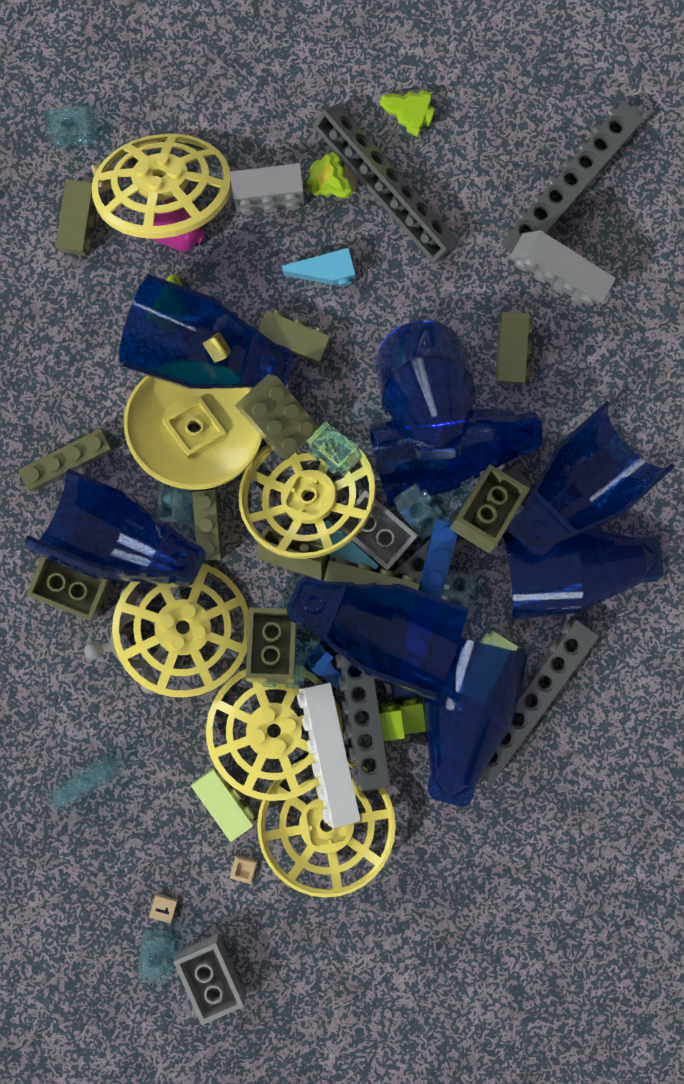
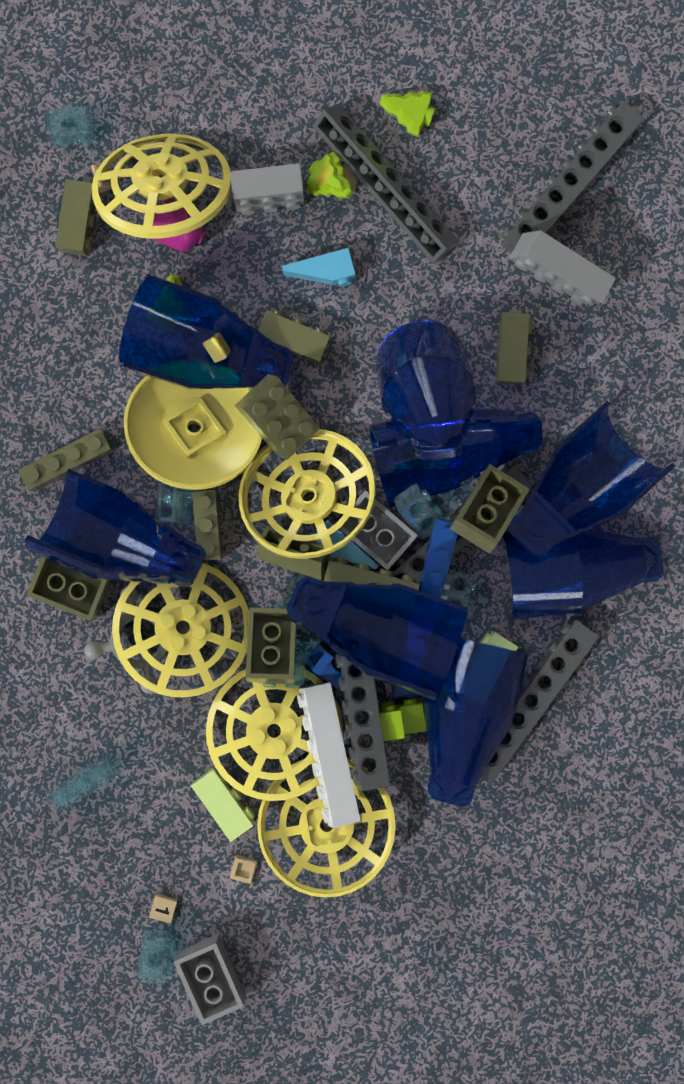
(344, 453): clear light blue brick -> none

